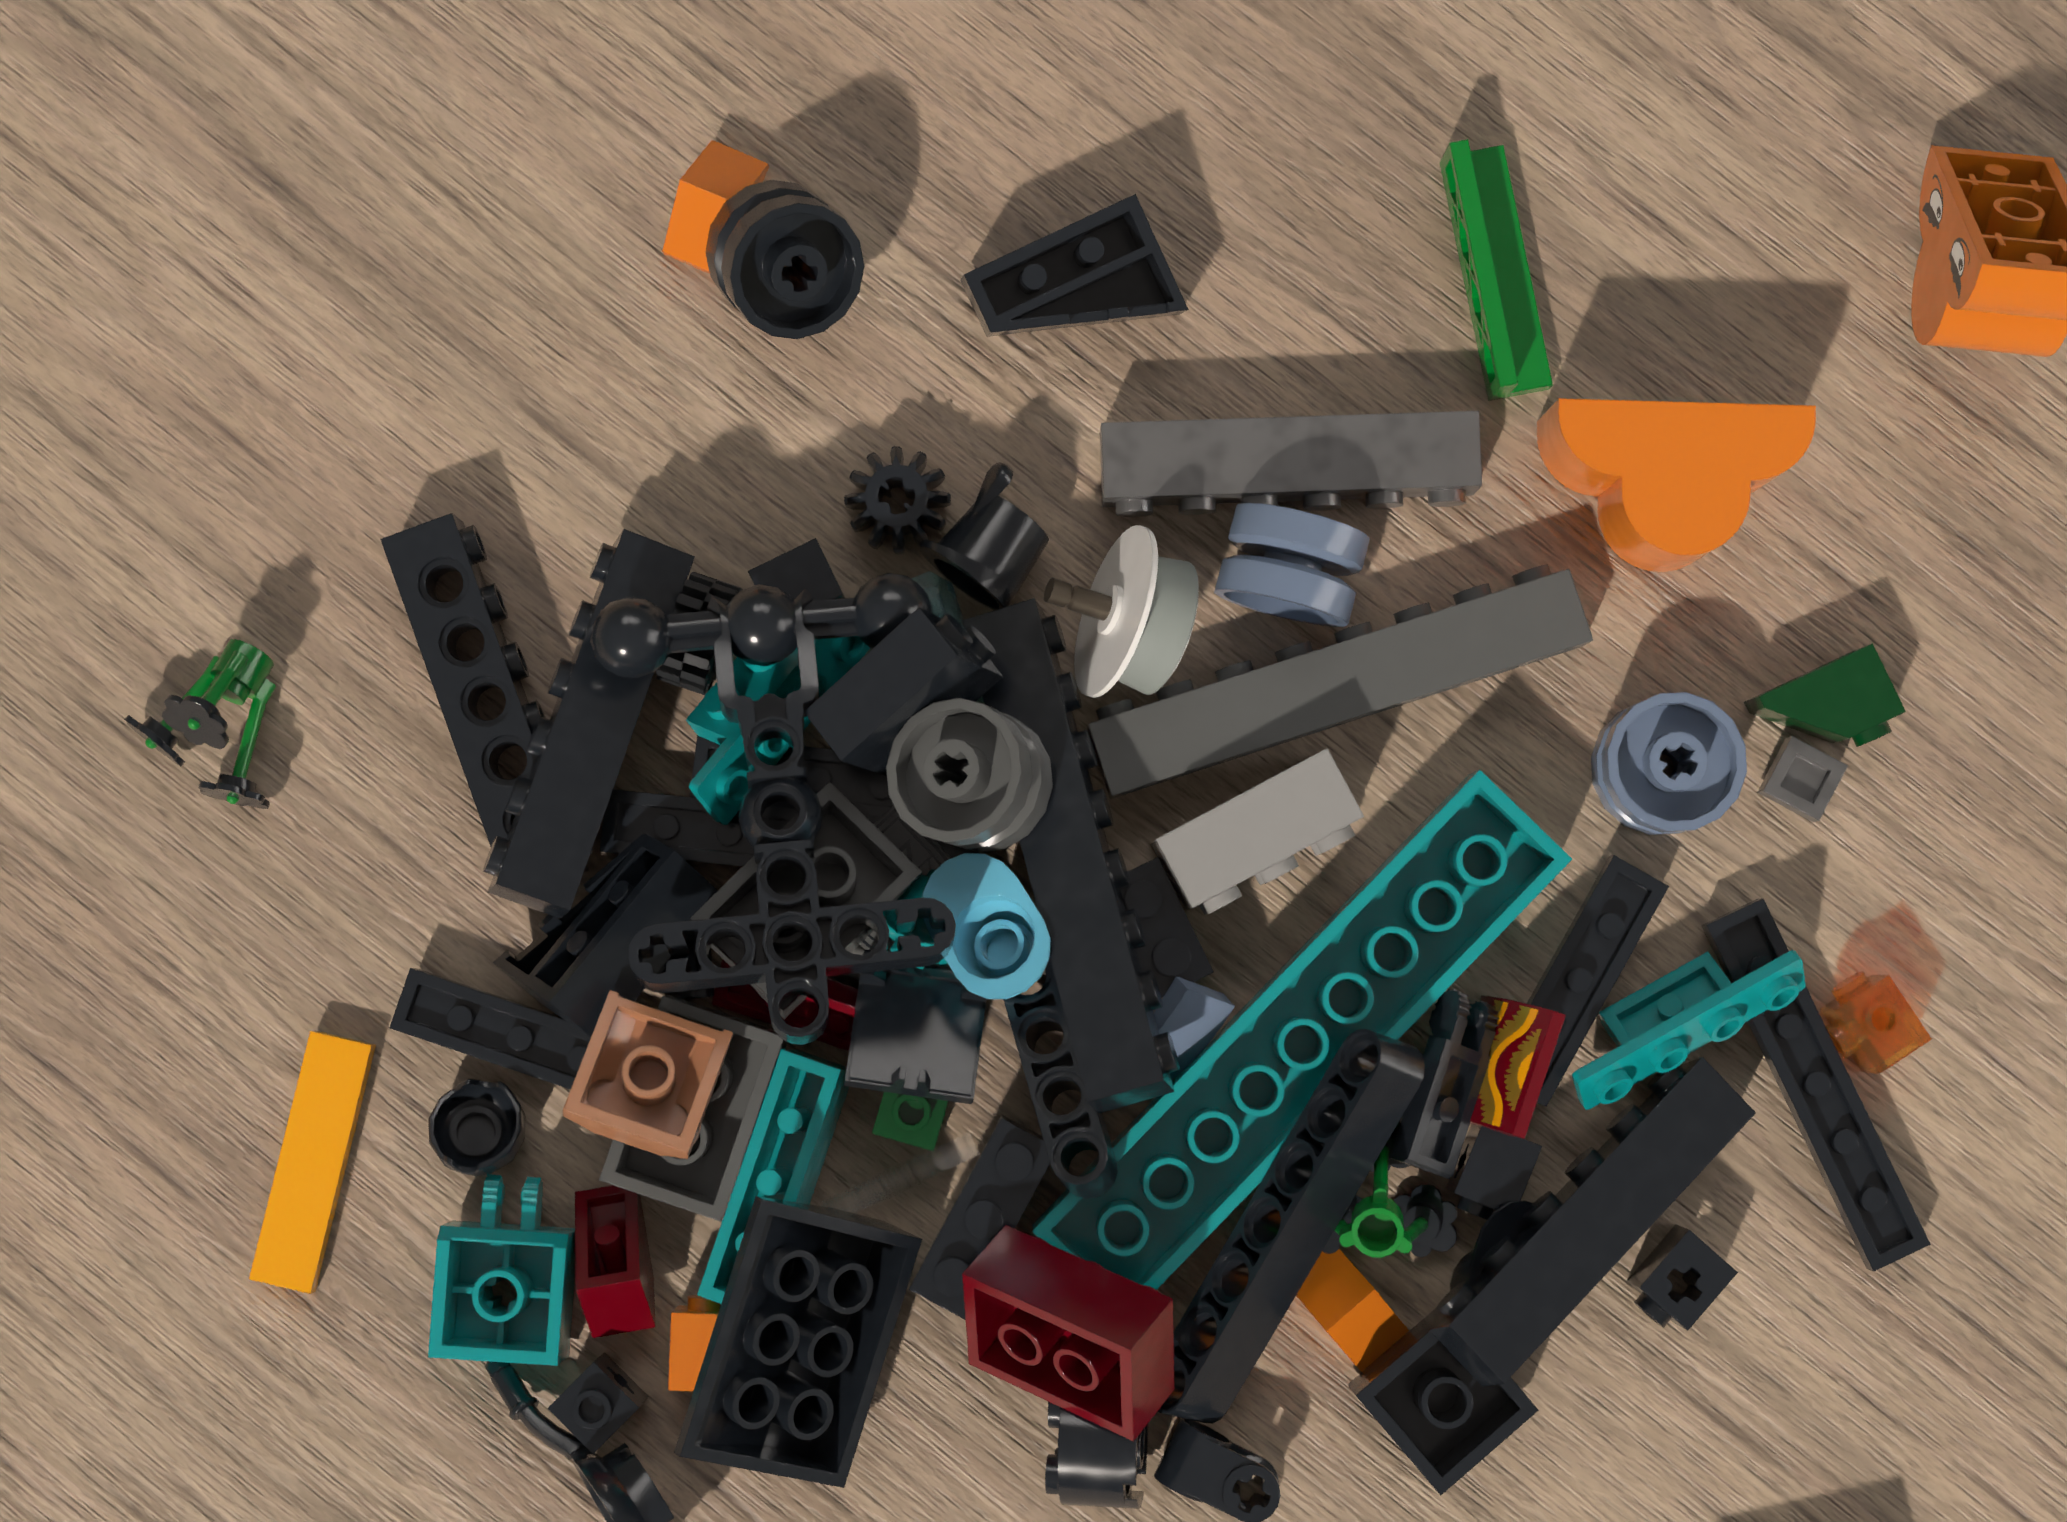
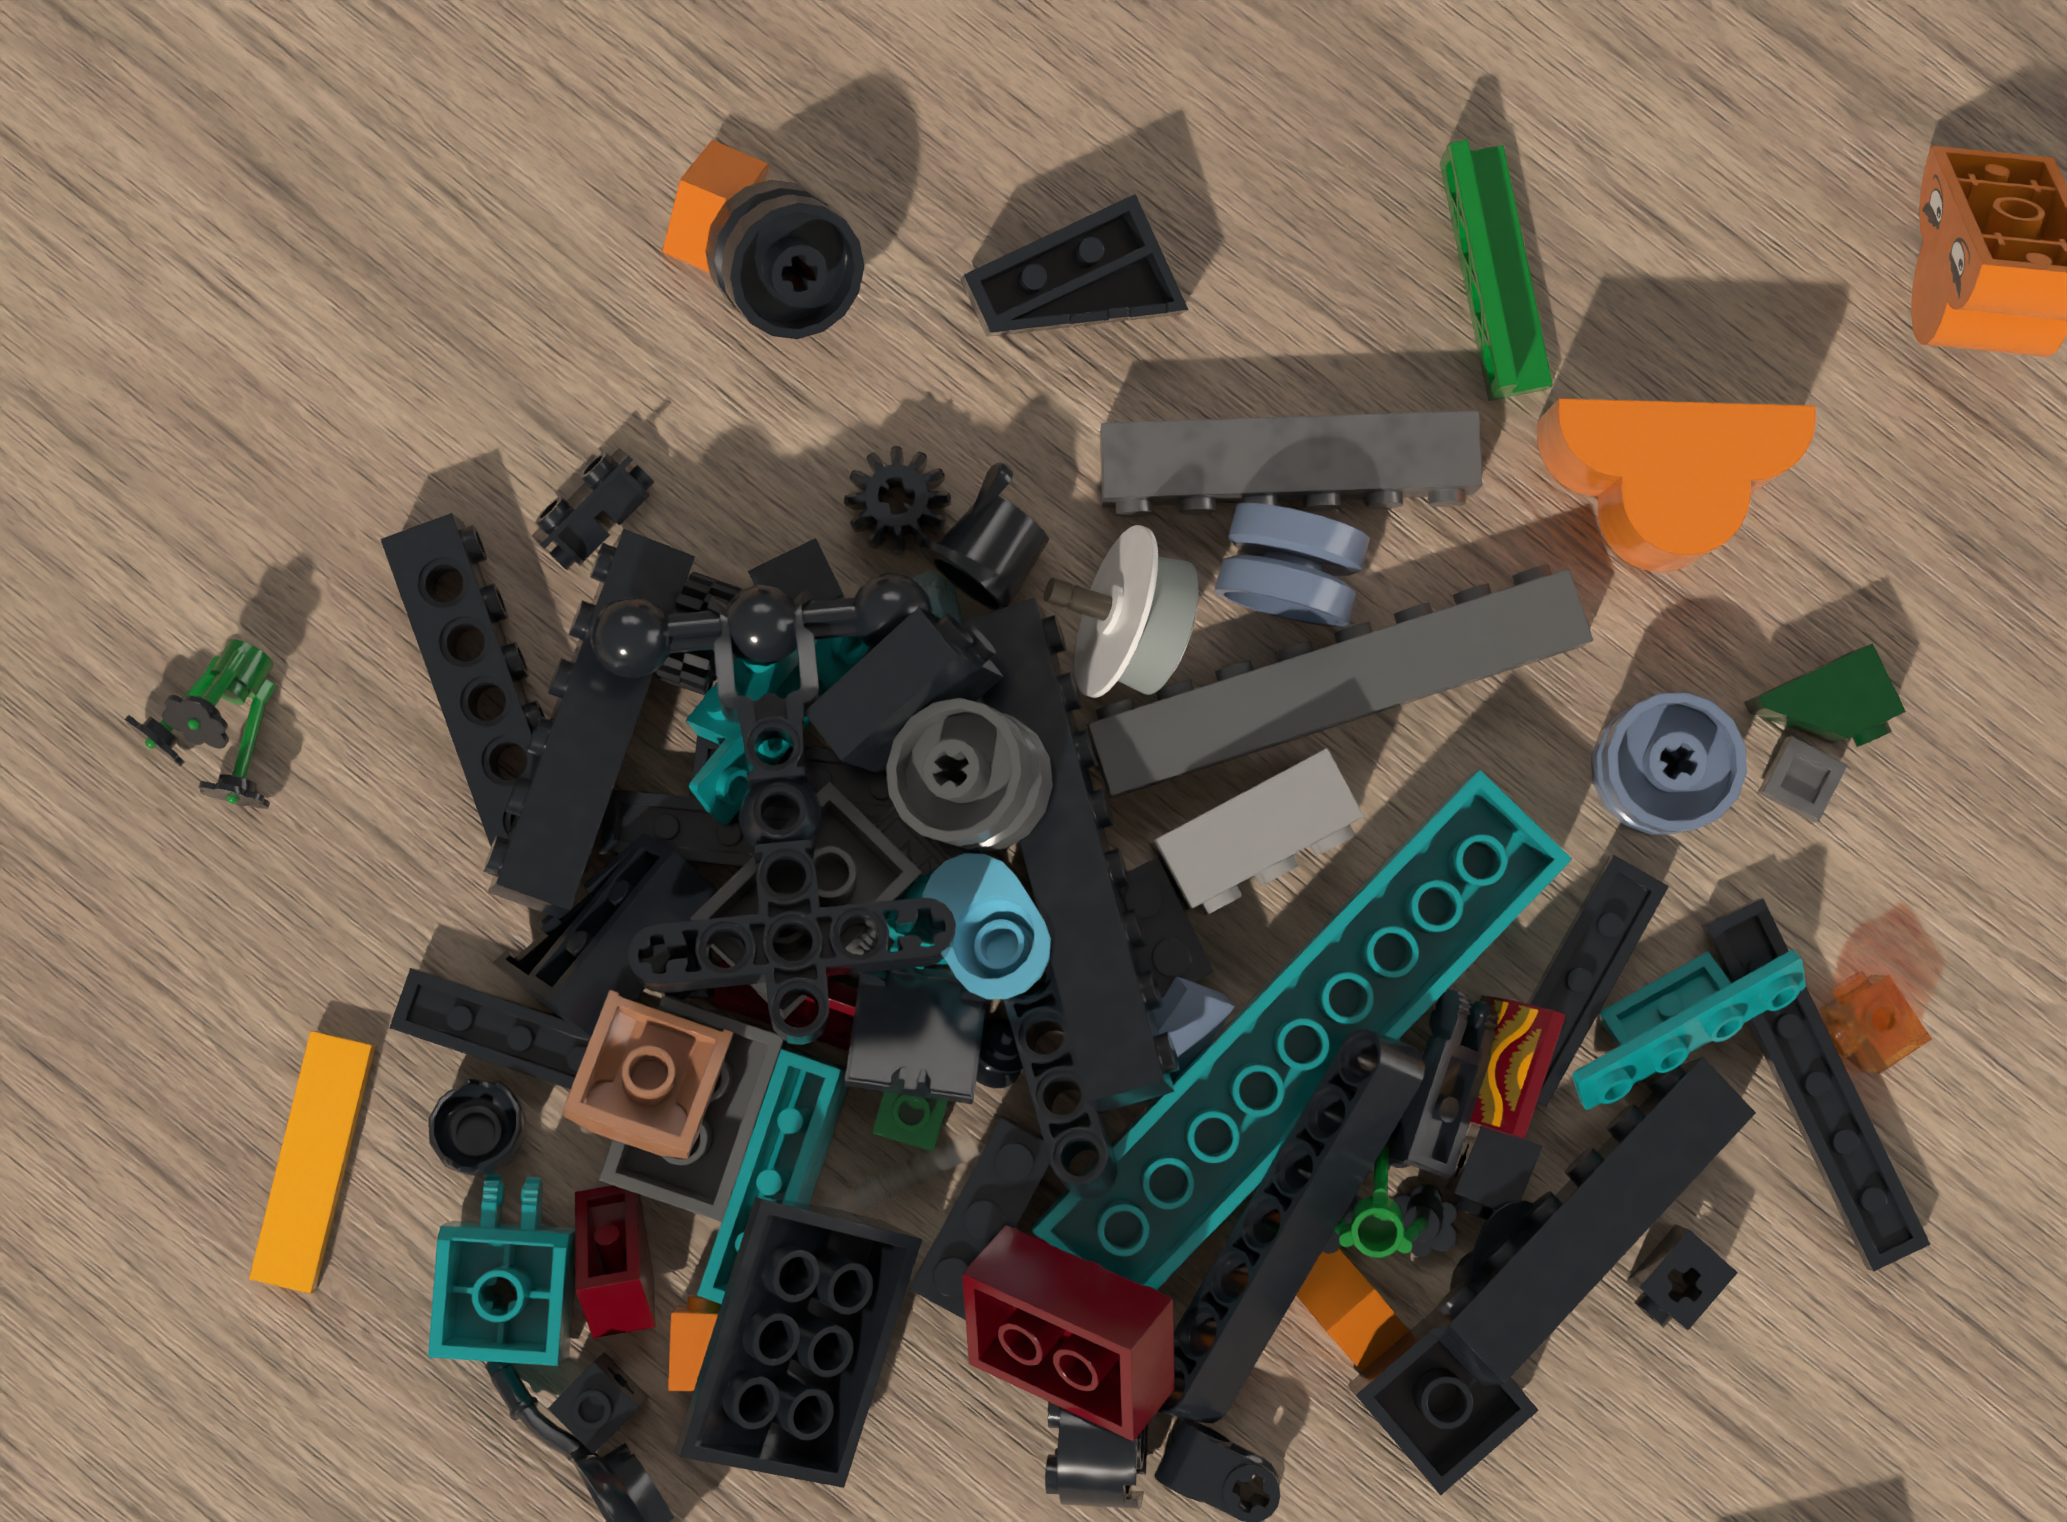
(605, 488): none -> black hinge
(998, 1057): none -> black wheel

